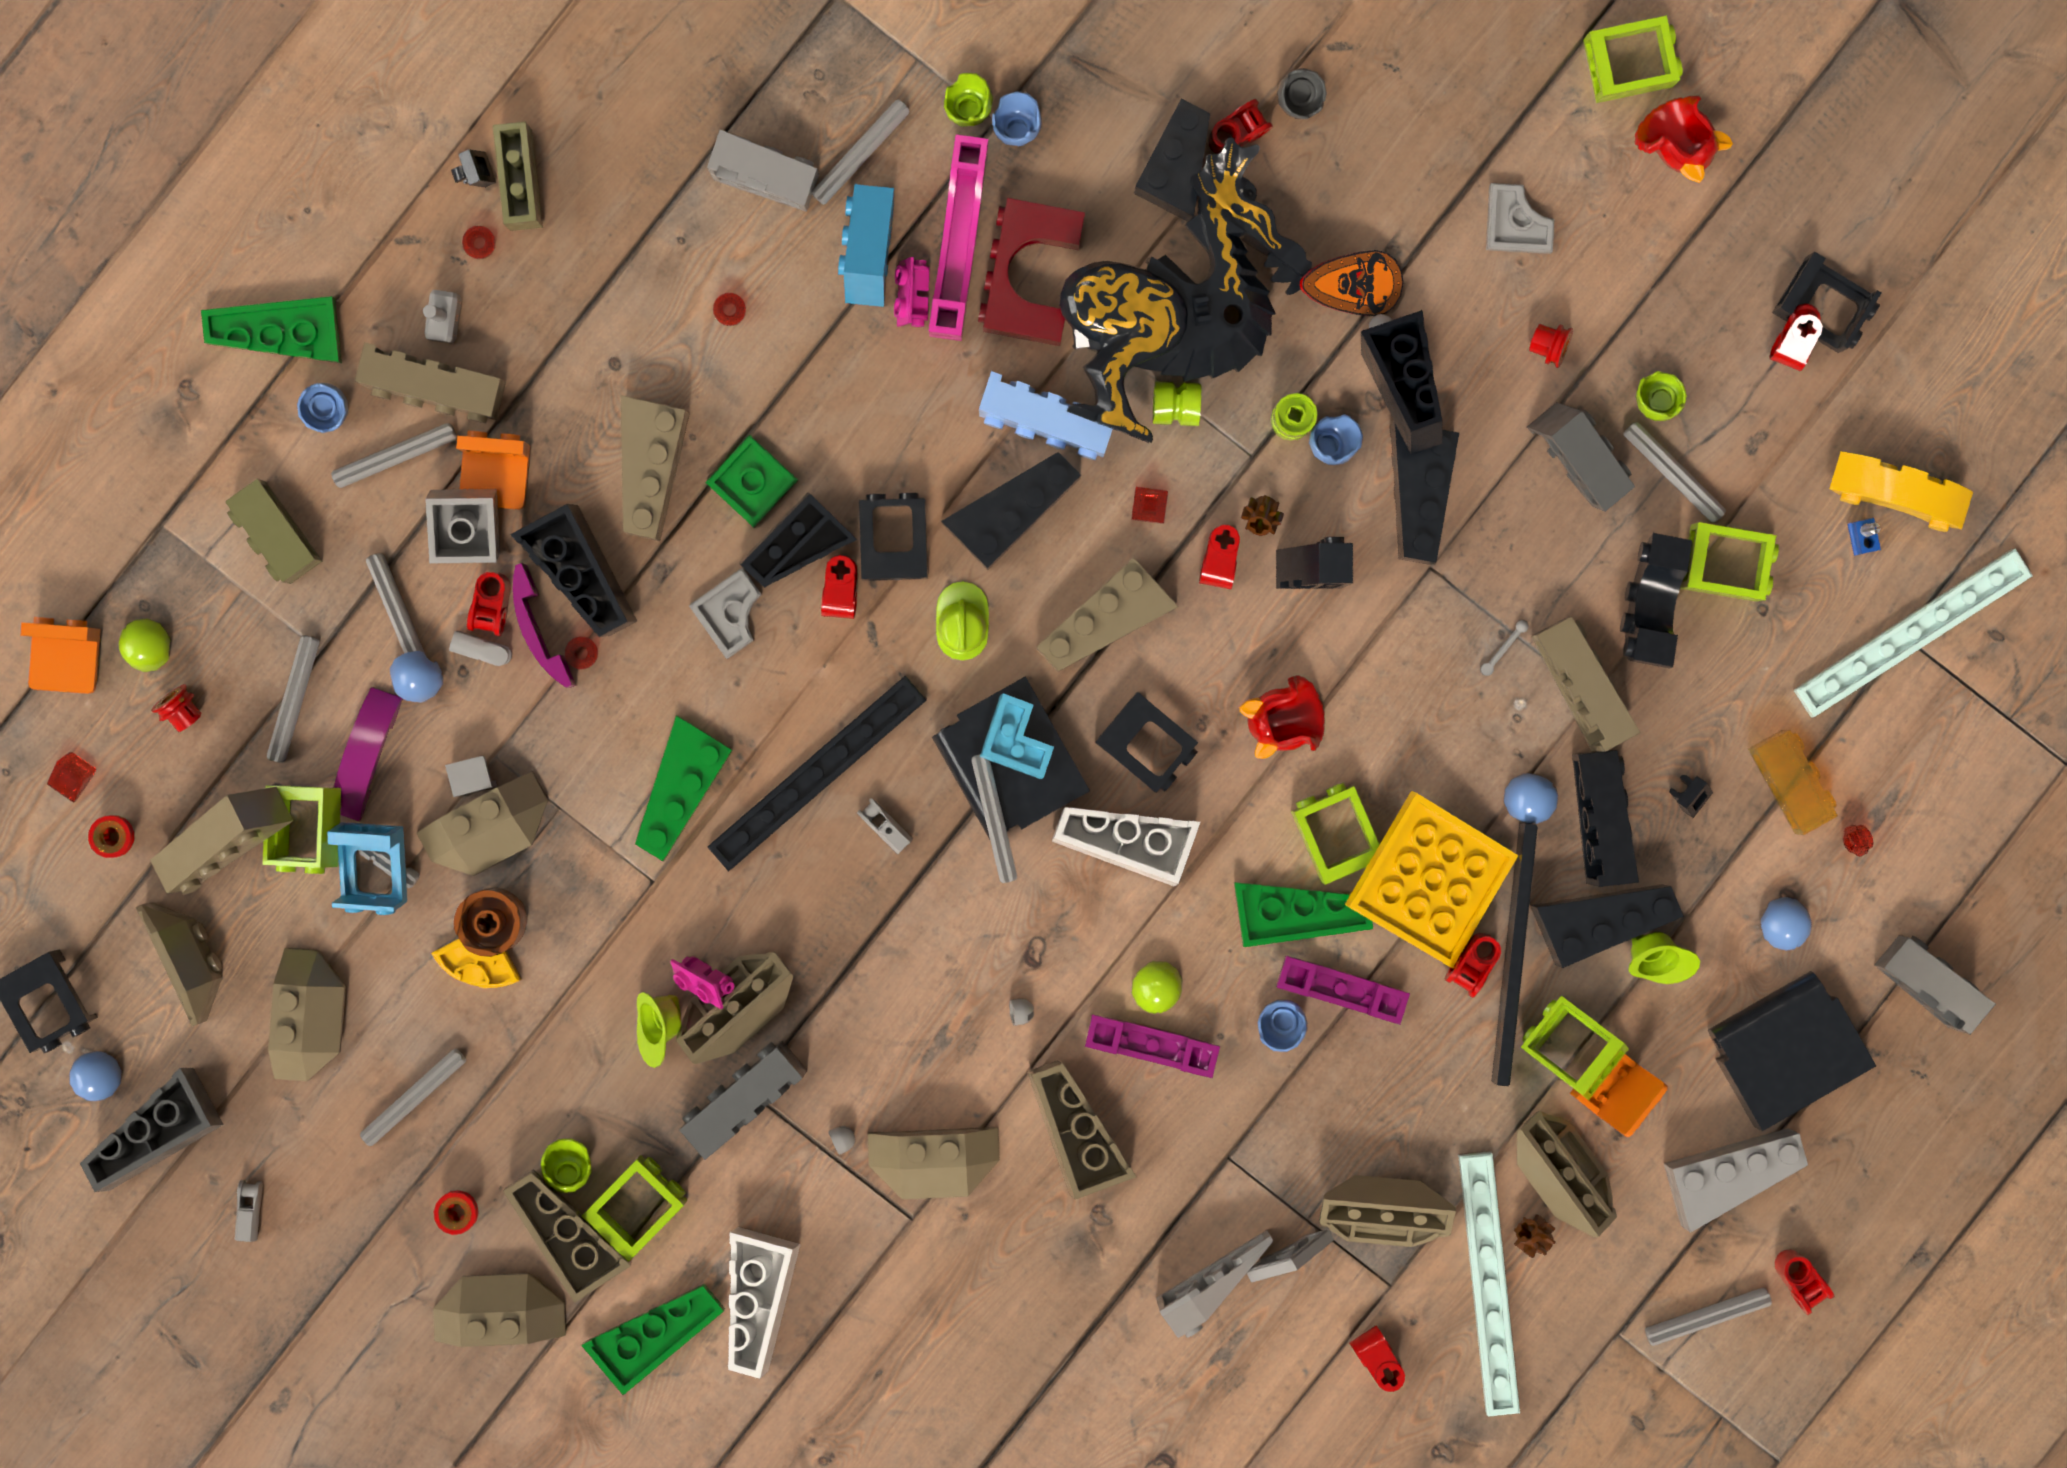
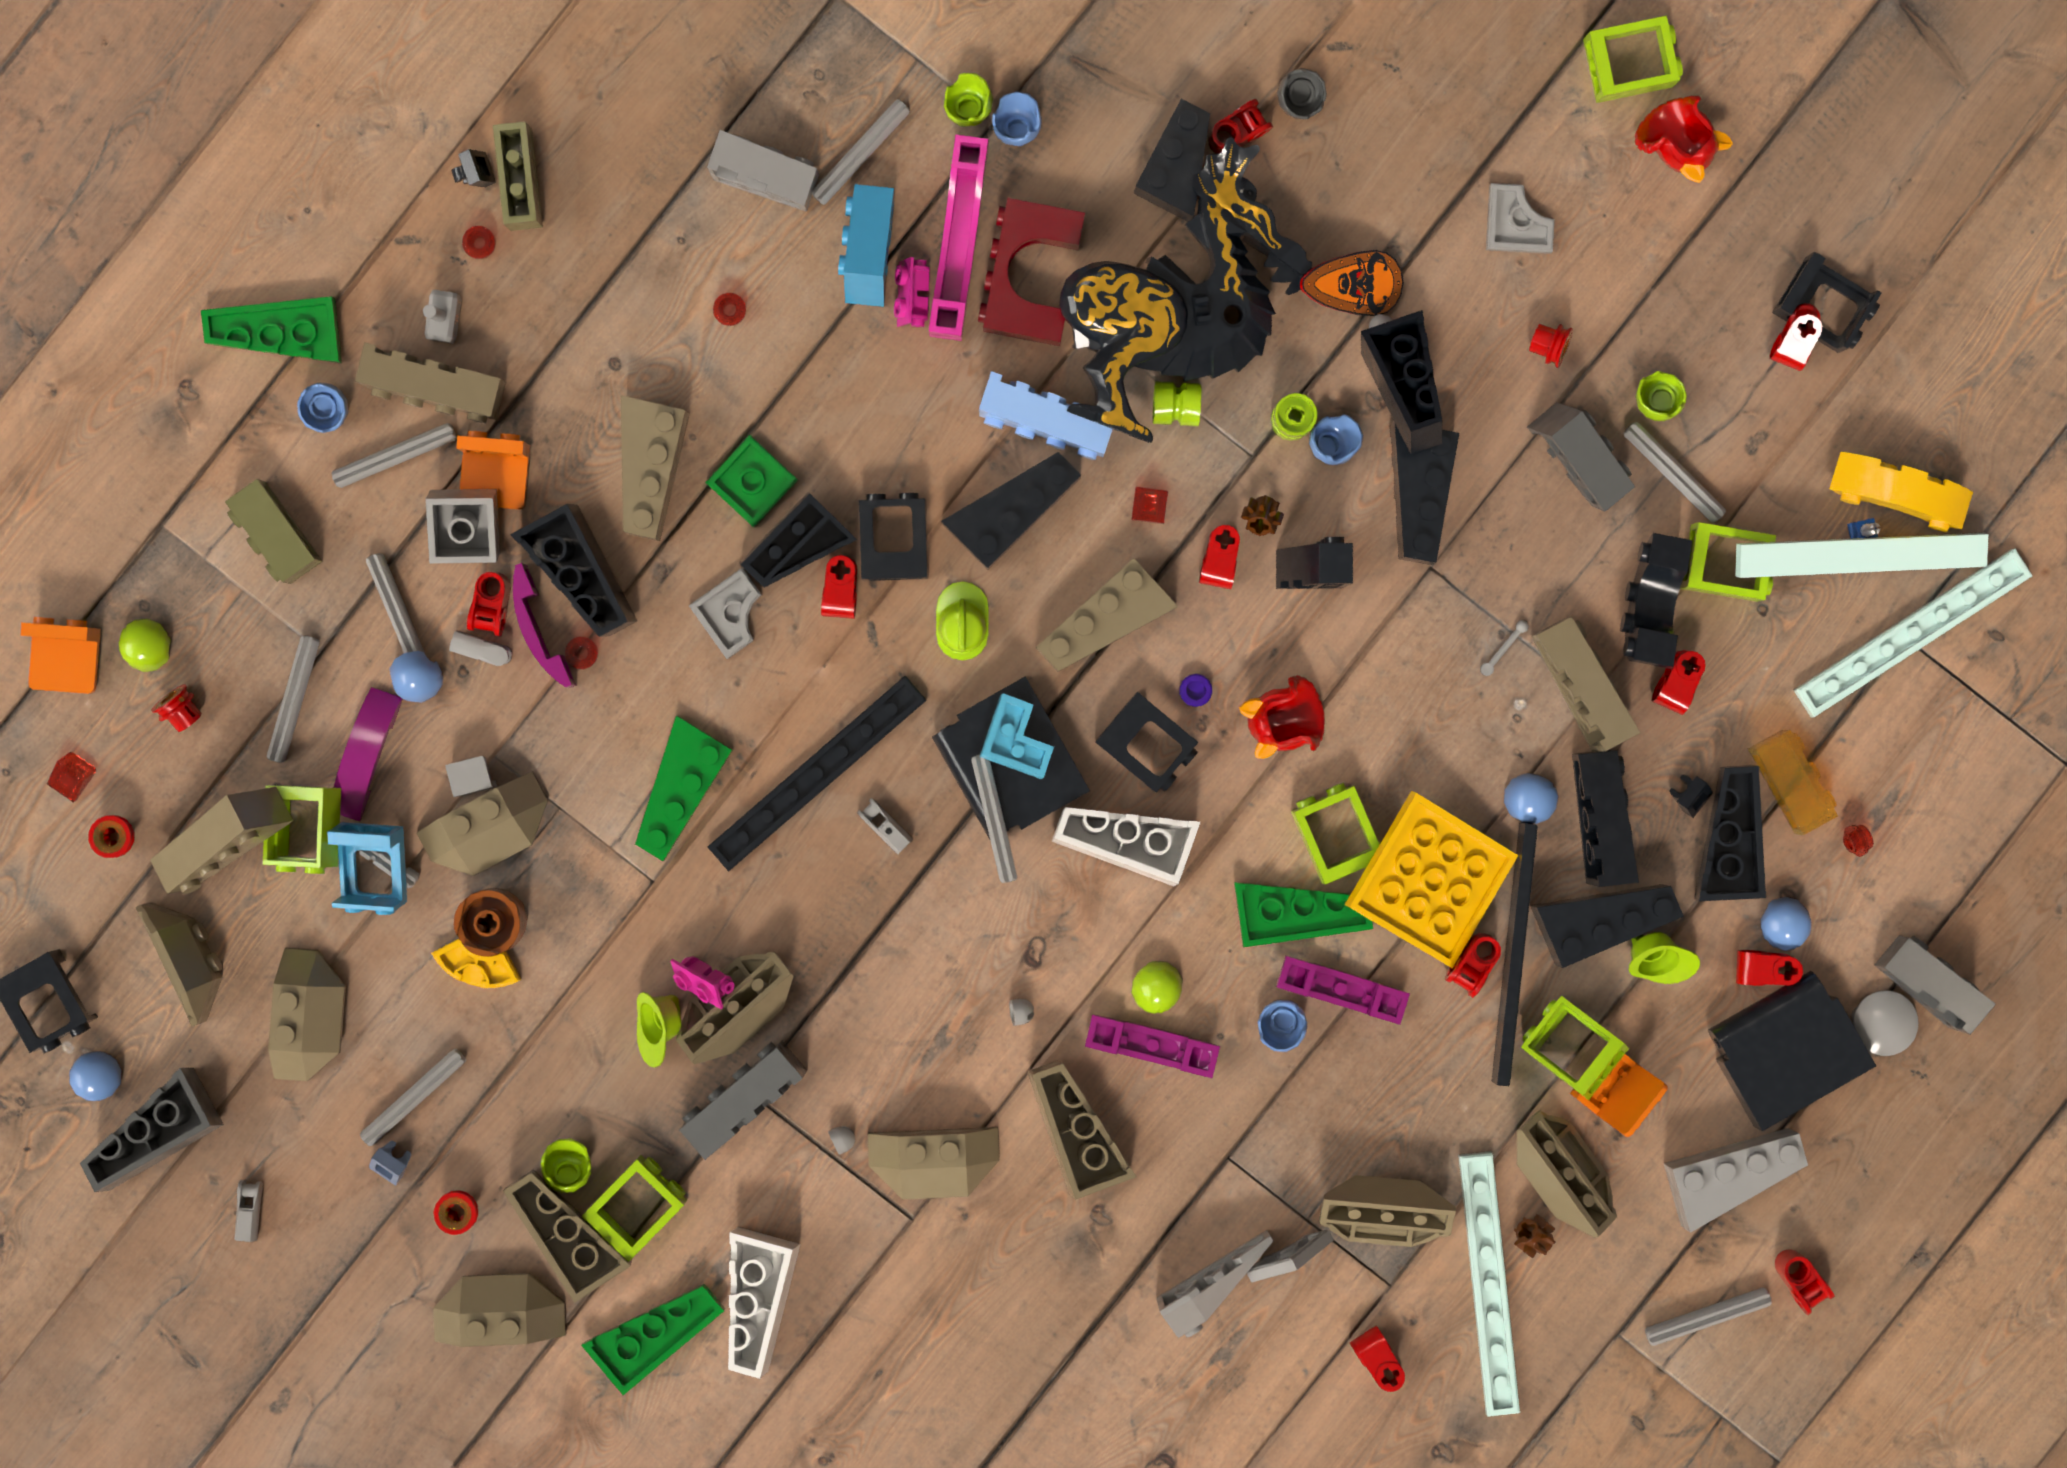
(388, 1166): none -> sand blue tile
(1195, 690): none -> dark purple tile
(1677, 685): none -> red piece
(1734, 841): none -> black wedge
(1762, 967): none -> red piece
(1861, 555): none -> light aqua tile
(1885, 1022): none -> light grey dish

